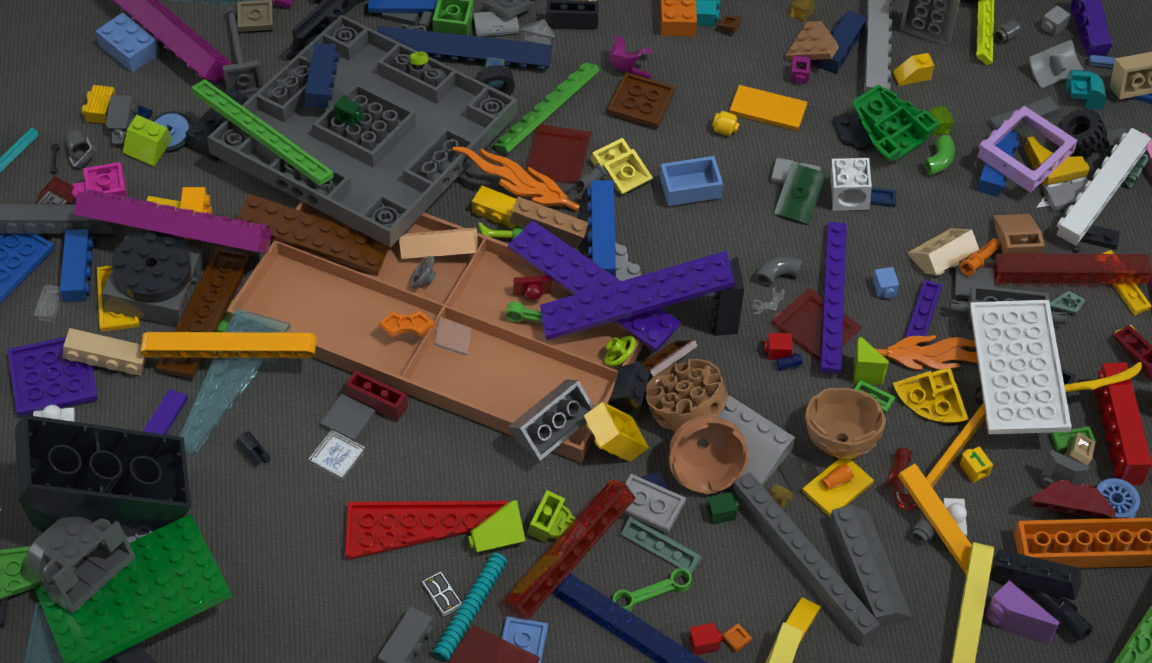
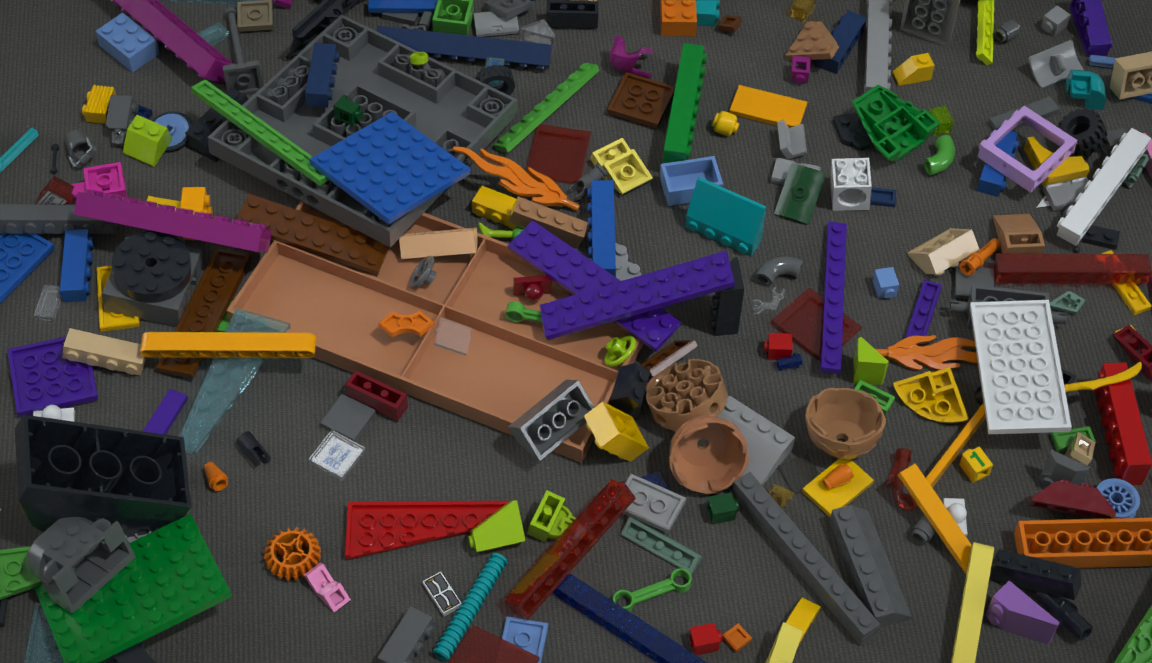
(214, 33): none -> clear light blue tile
(215, 477): none -> orange cone
(289, 546): none -> orange gear
(326, 588): none -> bright pink slope
(390, 167): none -> blue plate
(684, 104): none -> green brick
(726, 217): none -> teal slope
(791, 140): none -> light grey panel

